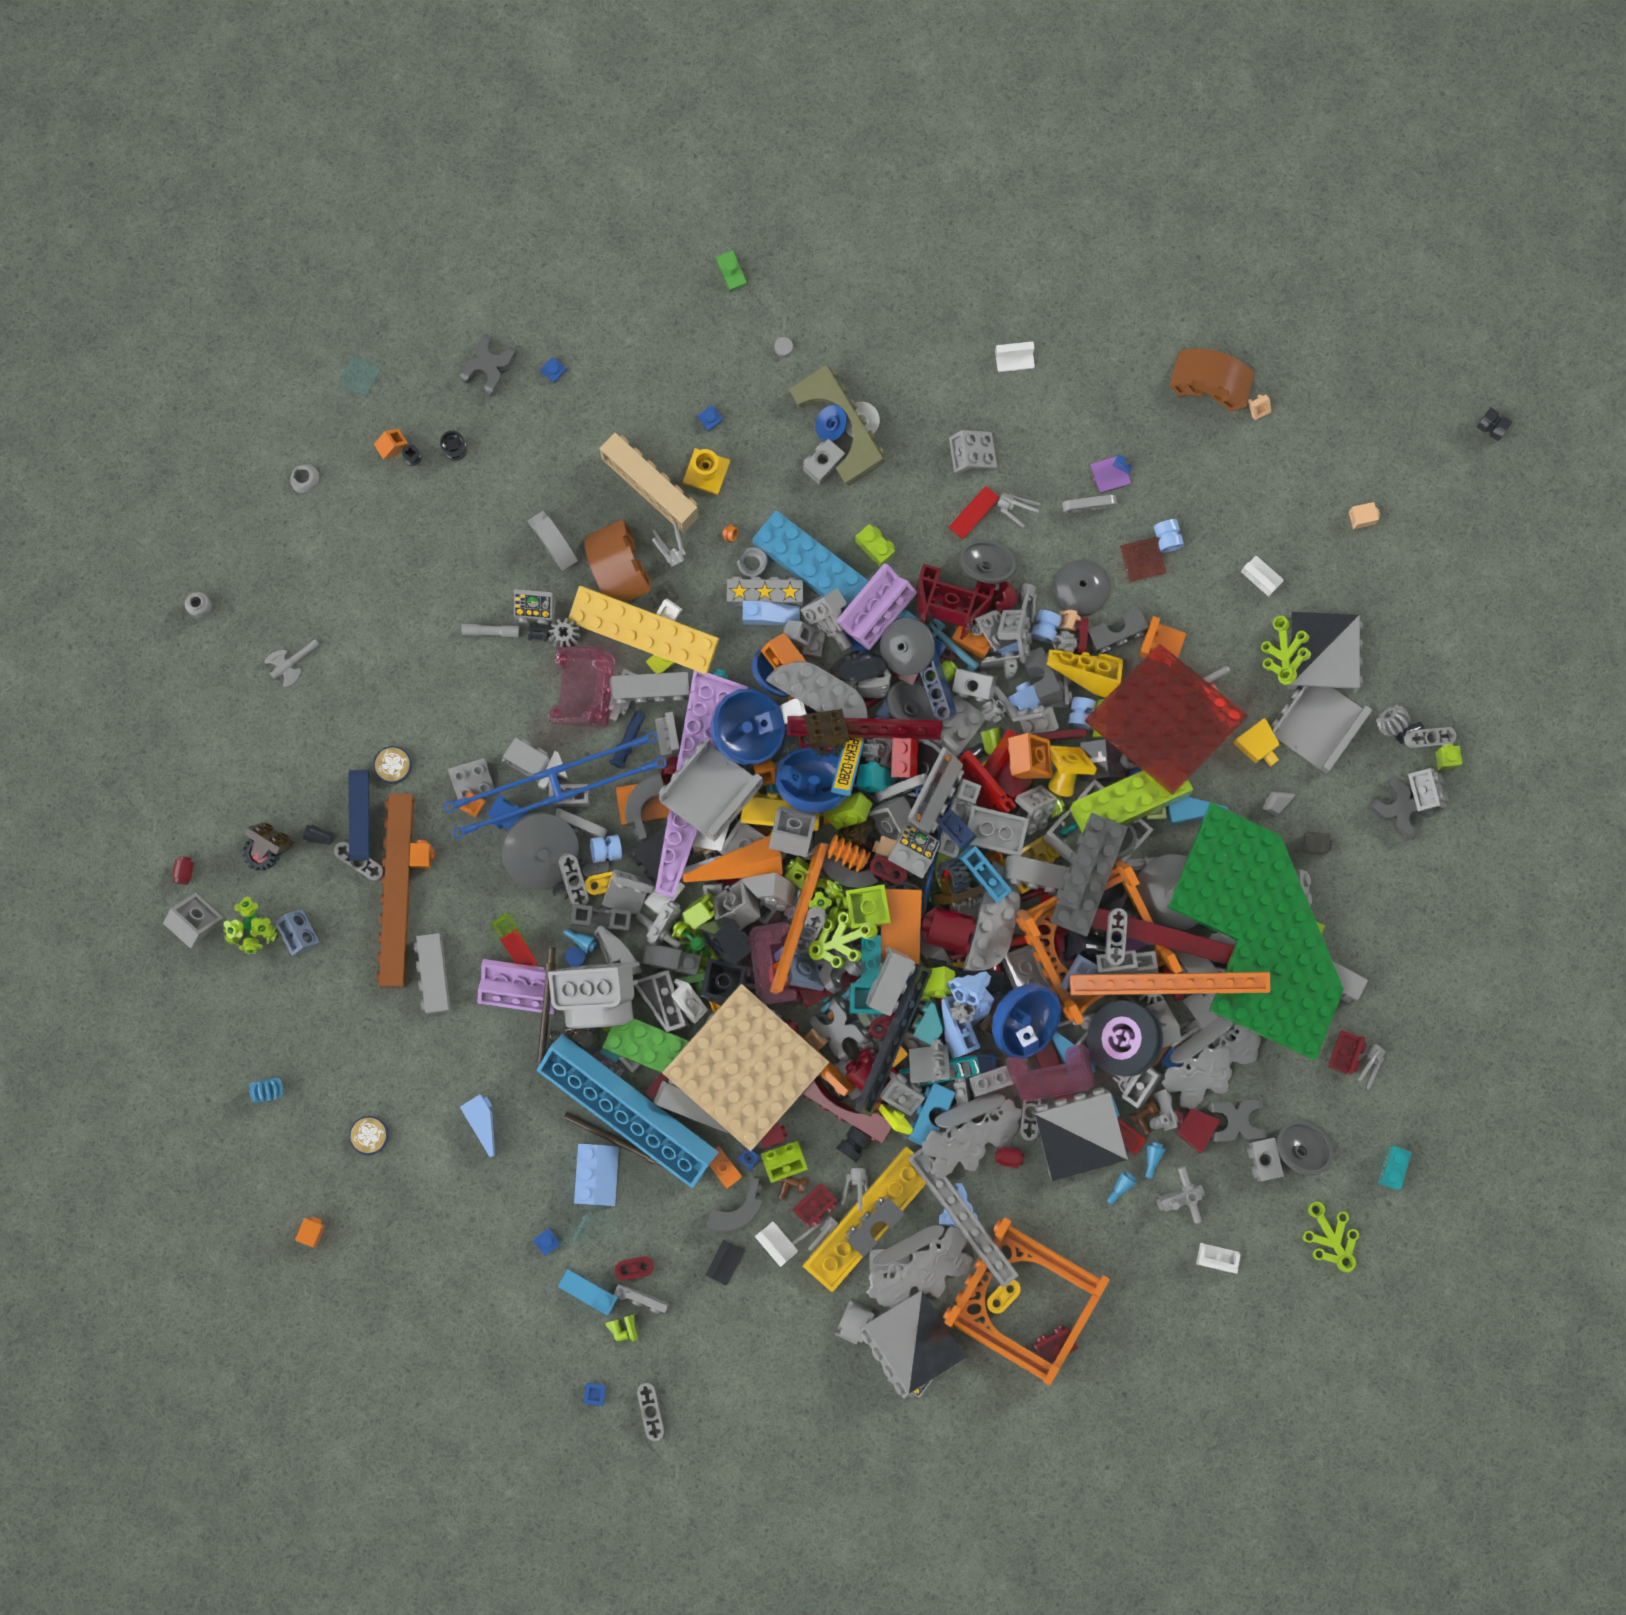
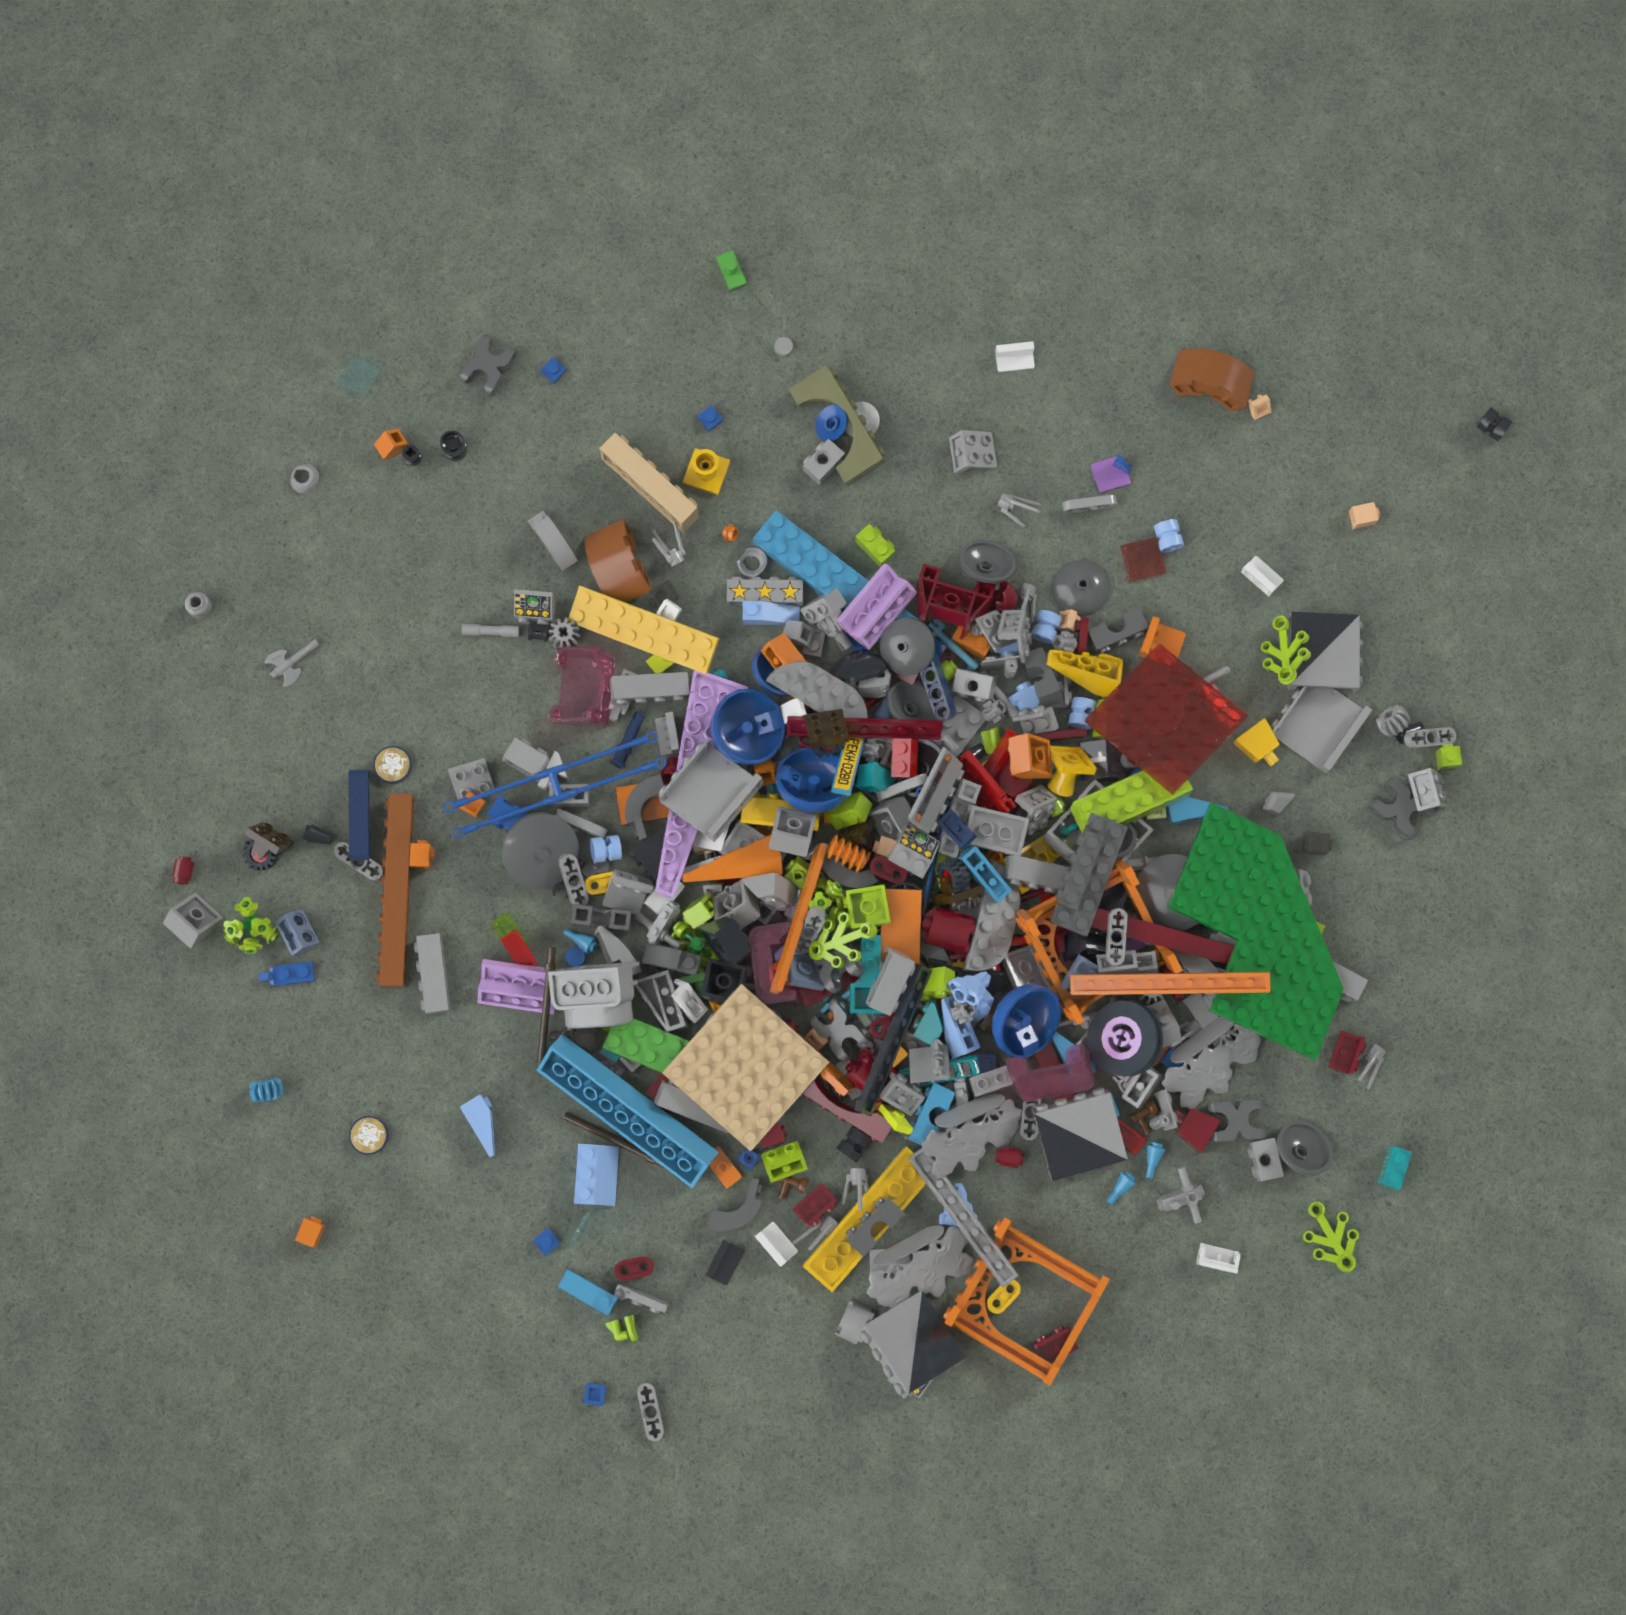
(289, 974): none -> blue hinge
(974, 512): red tile -> none

